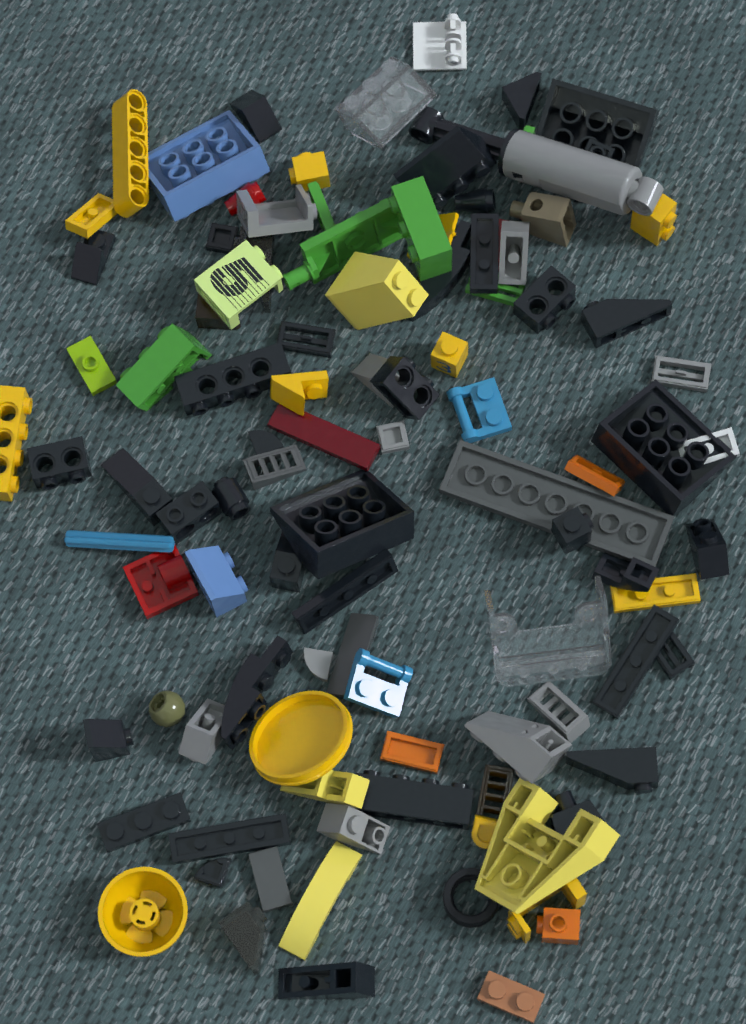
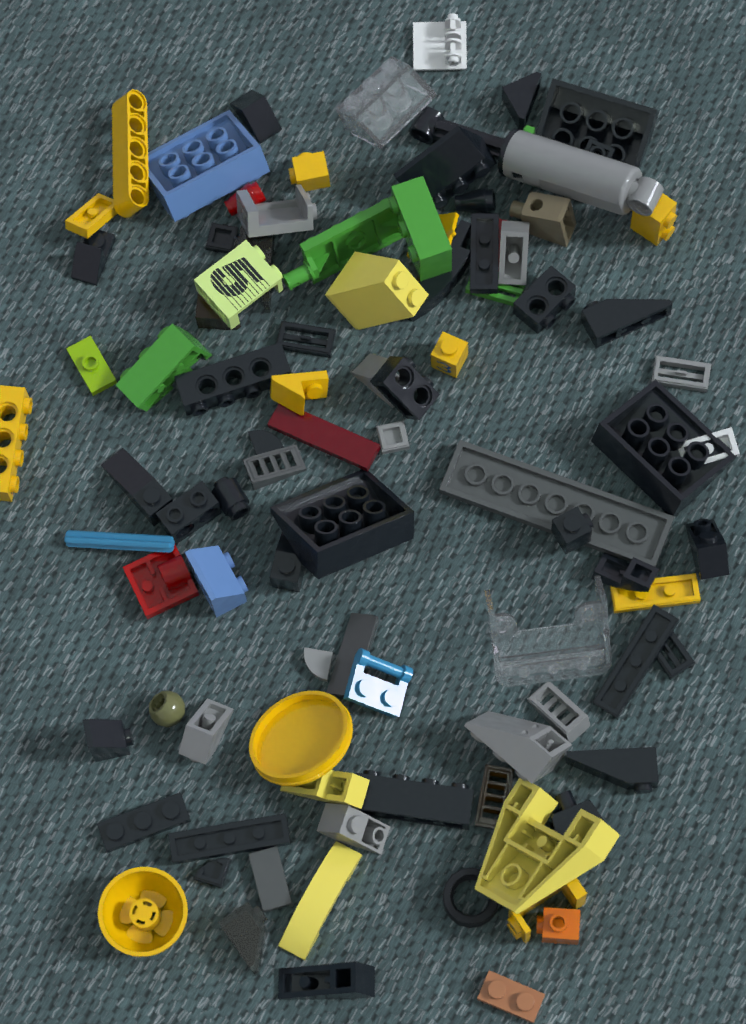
(59, 455): black brick -> none
(245, 697): black slope -> none
(323, 213): bright green tile -> none
(345, 591): black tile -> none
(412, 752): orange tile -> none
(483, 830): yellow tile -> none
(487, 406): dark azure plate -> none
(595, 475): orange tile -> none

